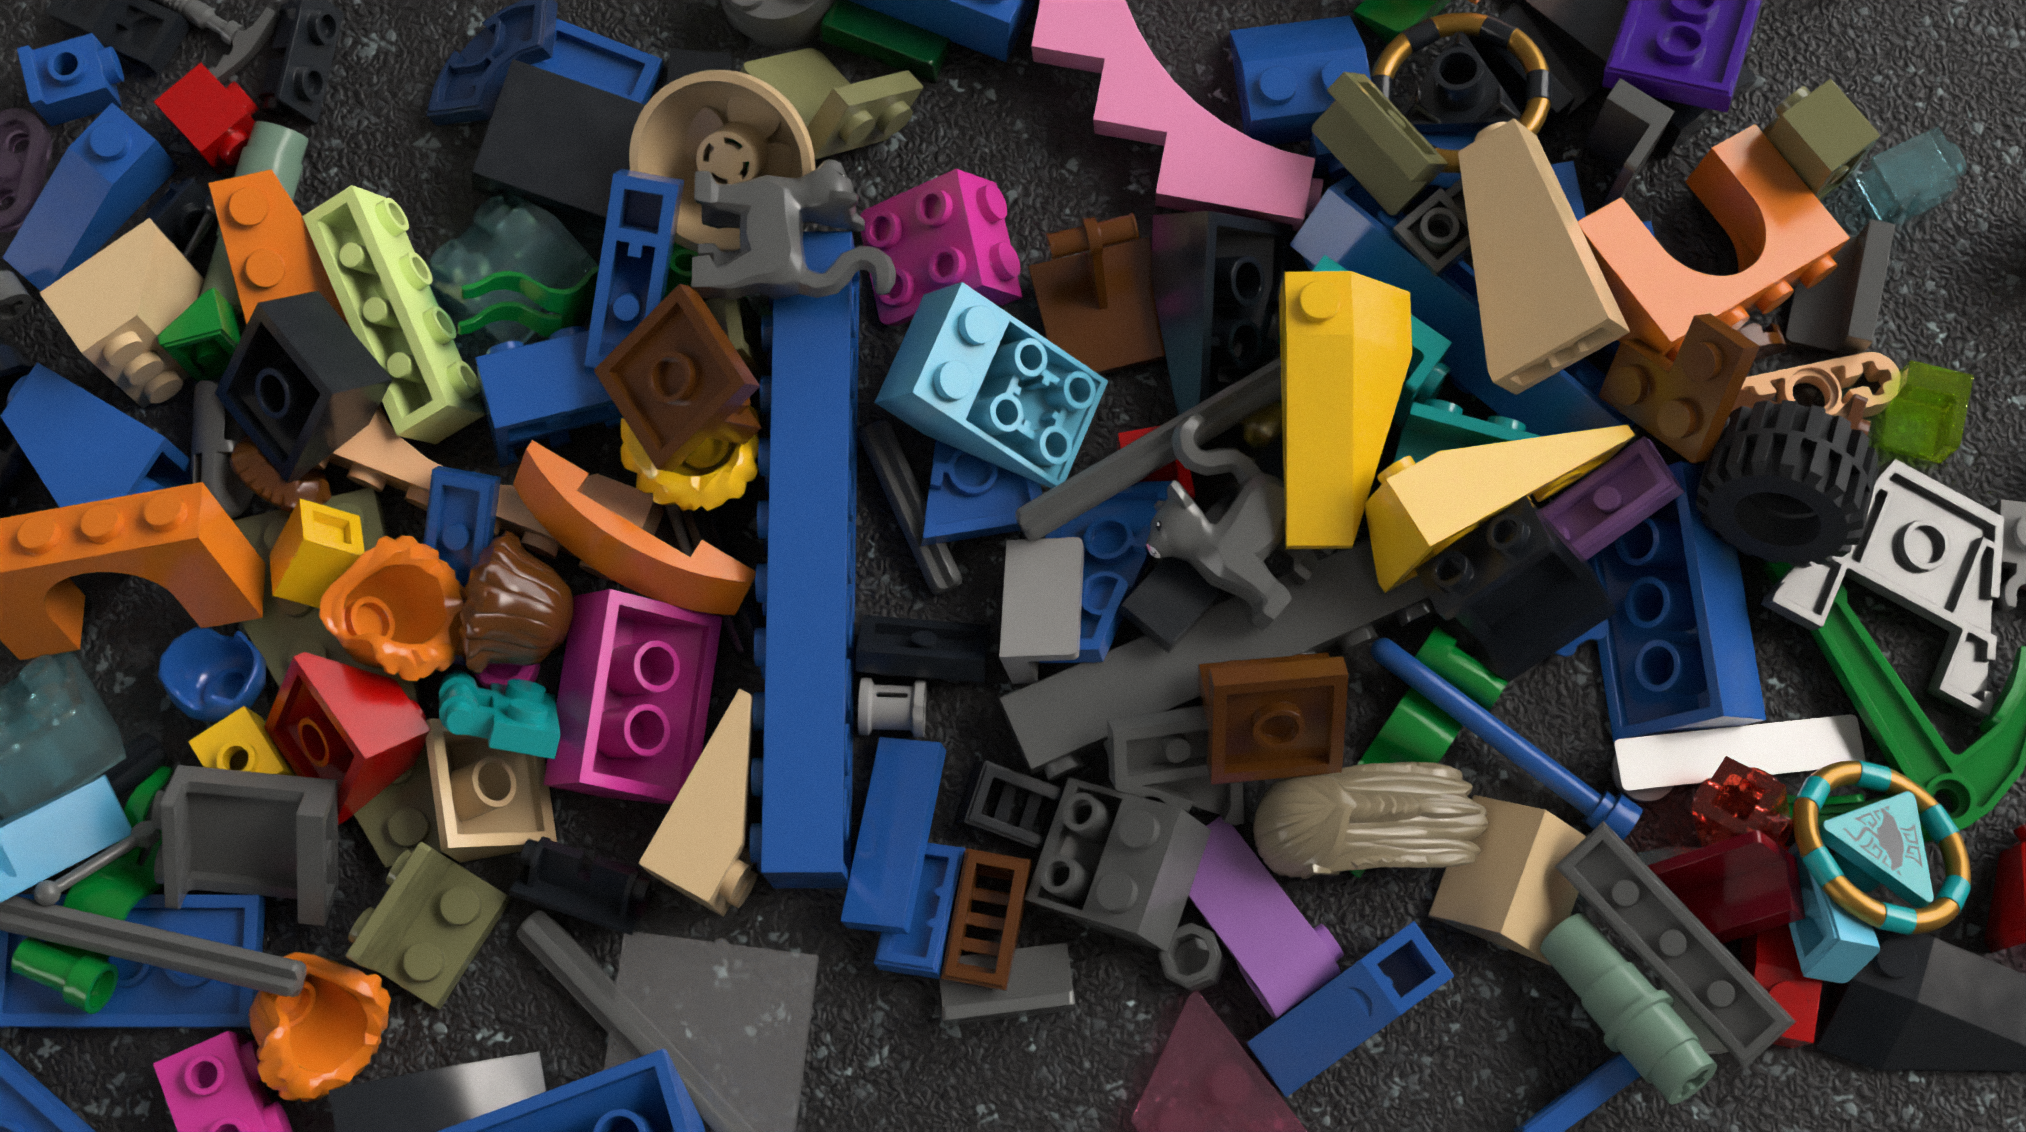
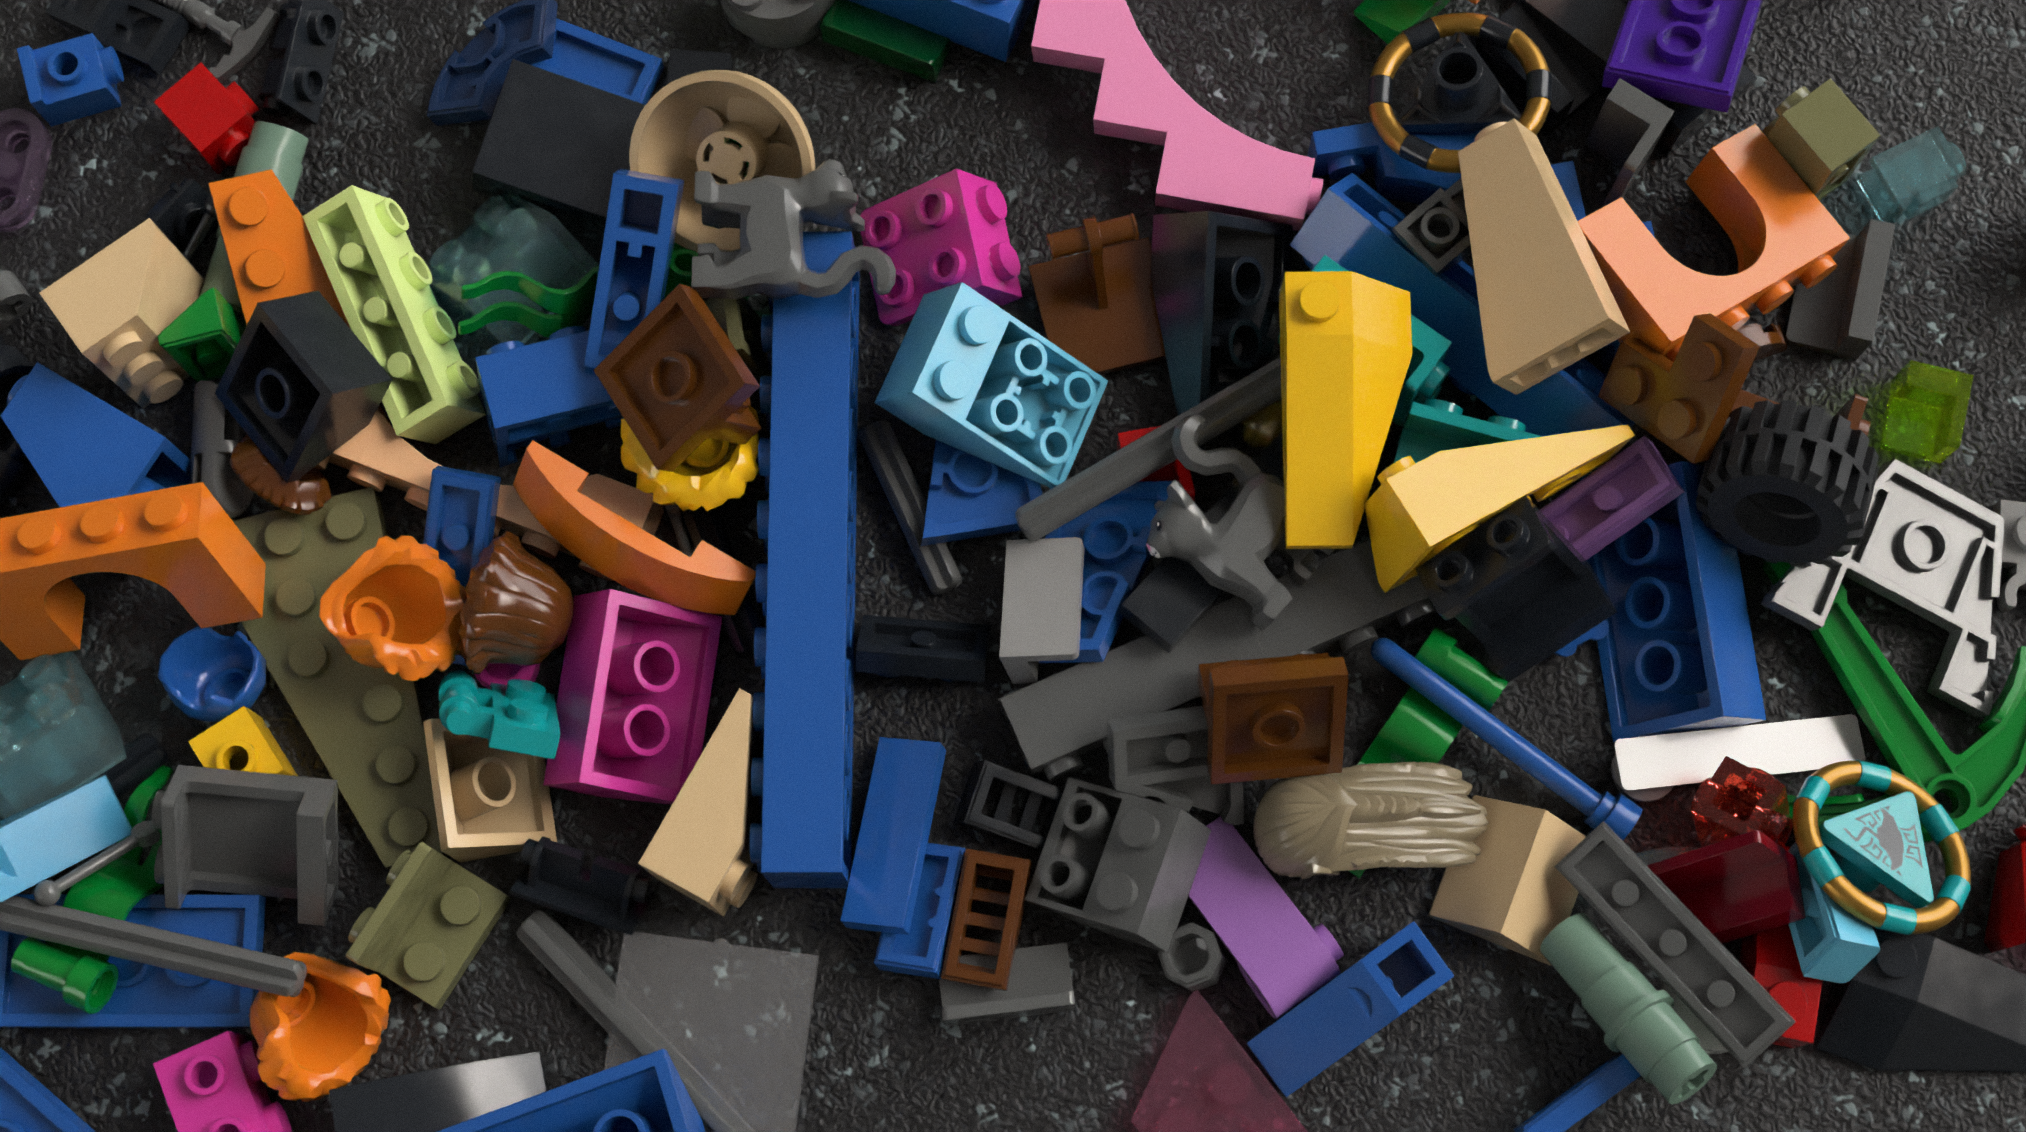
(88, 197): blue slope -> none
(314, 551): yellow panel -> none
(346, 728): red slope -> none
(834, 111): olive bracket -> none
(892, 707): light grey bush -> none
(1287, 72): blue slope -> none
(1377, 143): olive panel -> none
(1830, 378): light nougat beam -> none

